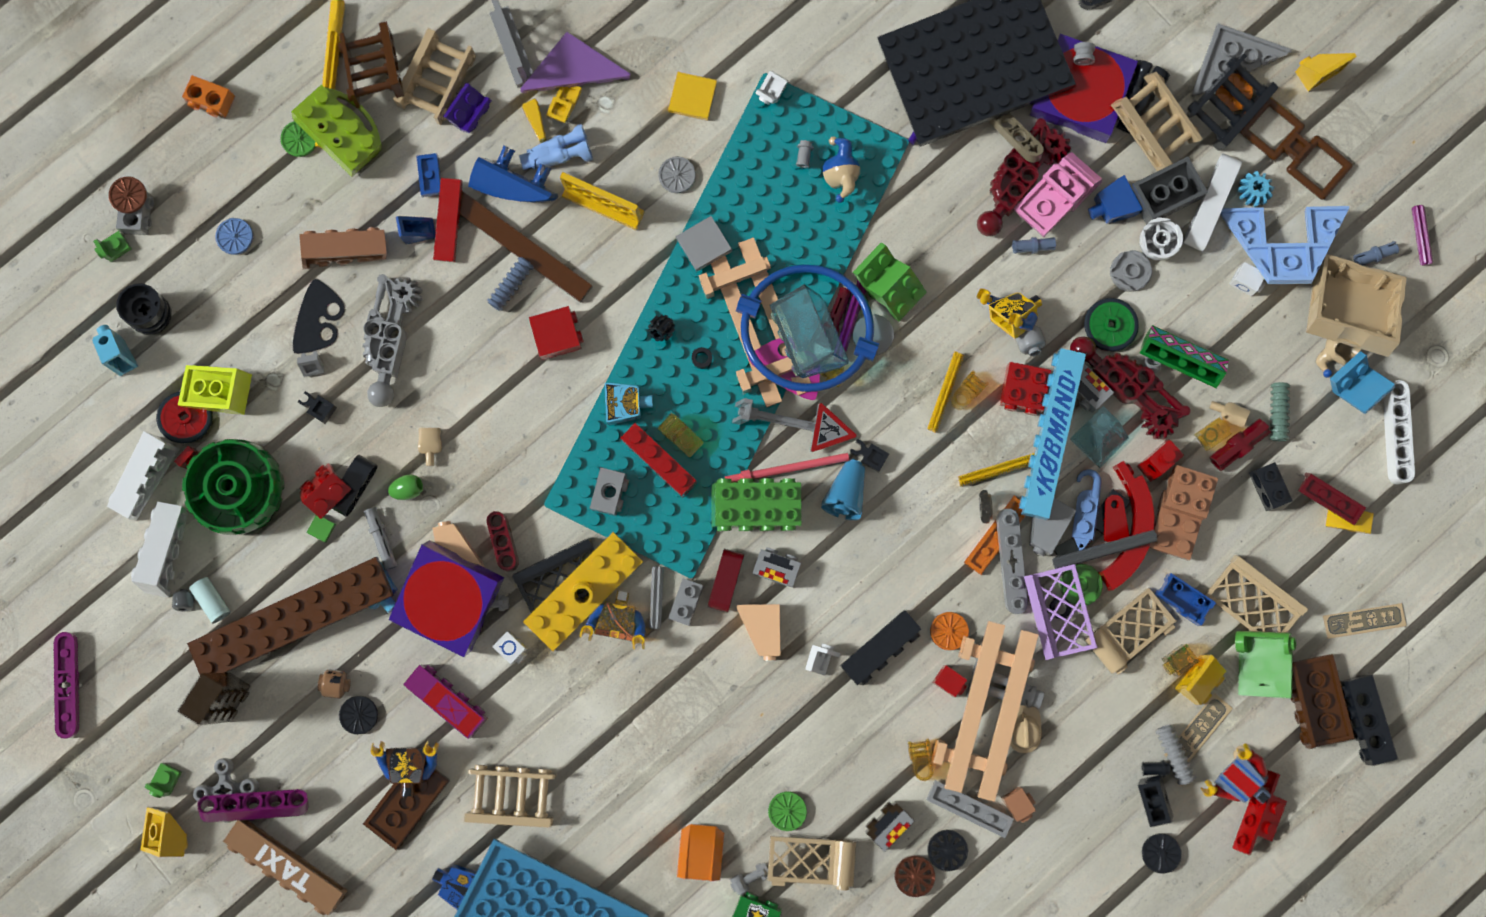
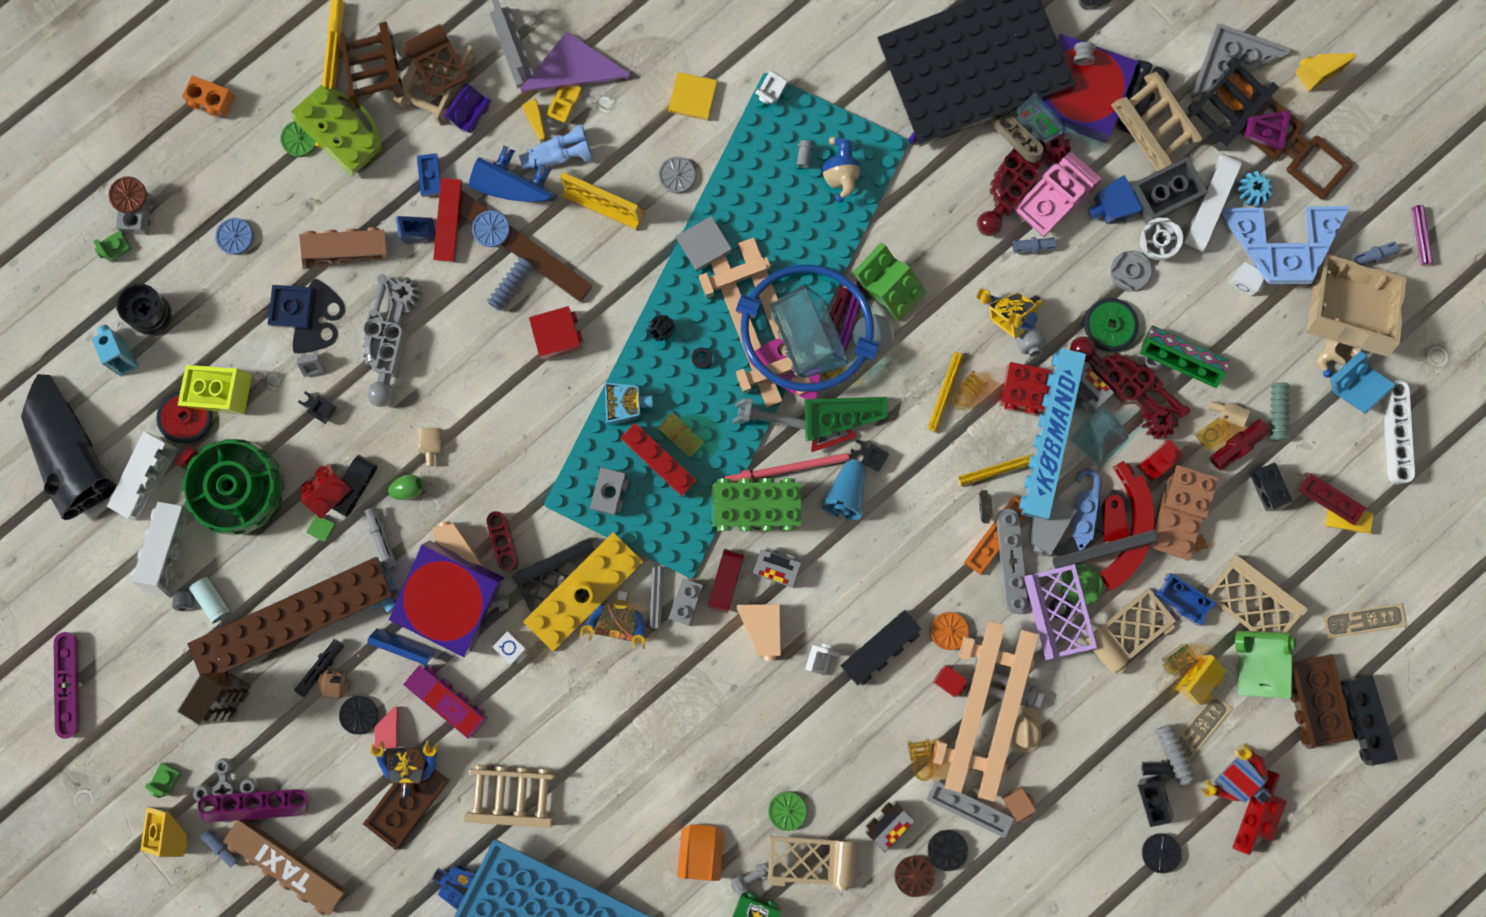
(63, 451): none -> black panel
(219, 847): none -> sand blue pin
(290, 306): none -> dark blue tile
(325, 660): none -> black pin
(387, 729): none -> coral slope
(401, 646): none -> blue tile
(425, 46): none -> reddish brown piece
(490, 228): none -> medium blue wheel
(839, 414): none -> green wing
(1040, 118): none -> clear light blue slope
(1200, 543): none -> clear orange piece
(1269, 129): none -> magenta wing

